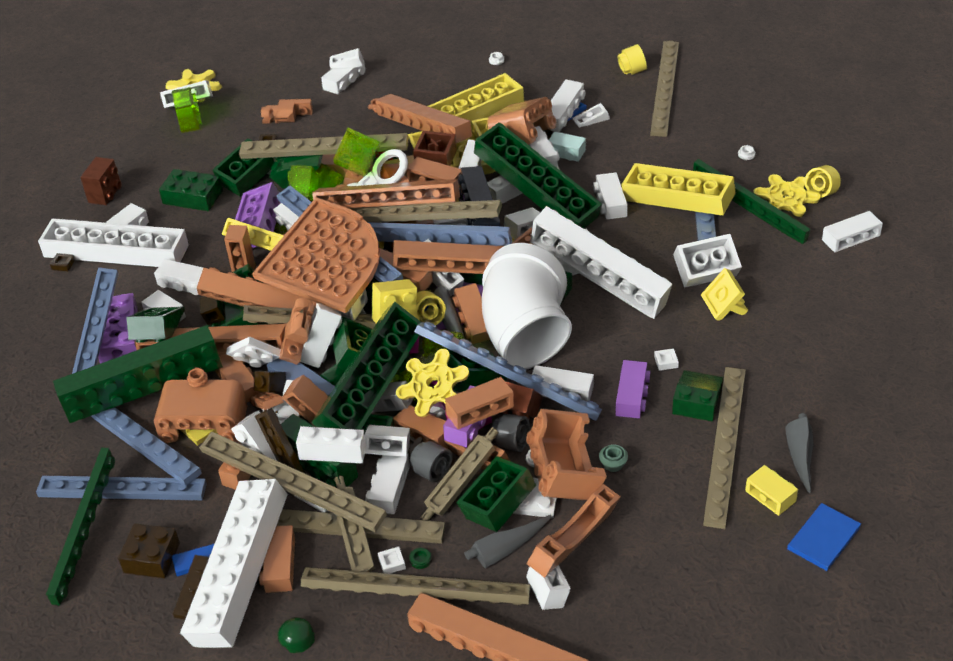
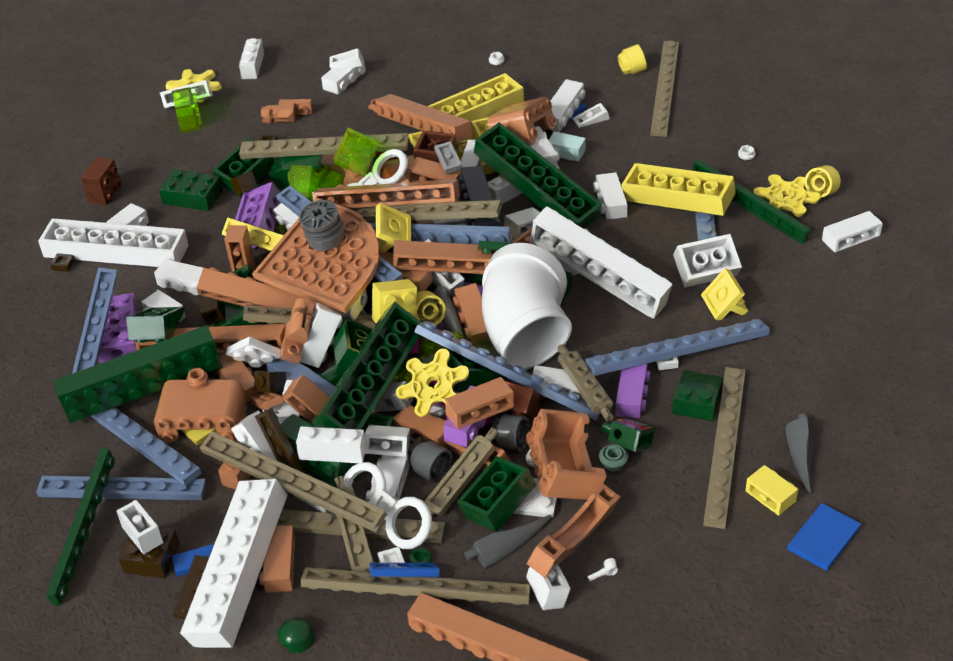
(139, 527): none -> white brick
(244, 183): none -> dark brown brick
(251, 58): none -> white brick
(322, 225): none -> dark grey wheel
(391, 226): none -> light yellow bracket
(393, 506): none -> white bar
(404, 570): none -> blue tile
(448, 157): none -> light grey plate
(489, 247): none -> dark green plate
(585, 382): none -> dark tan plate
(610, 569): none -> white hand
(629, 434): none -> dark green torso
(676, 347): none -> sand blue plate

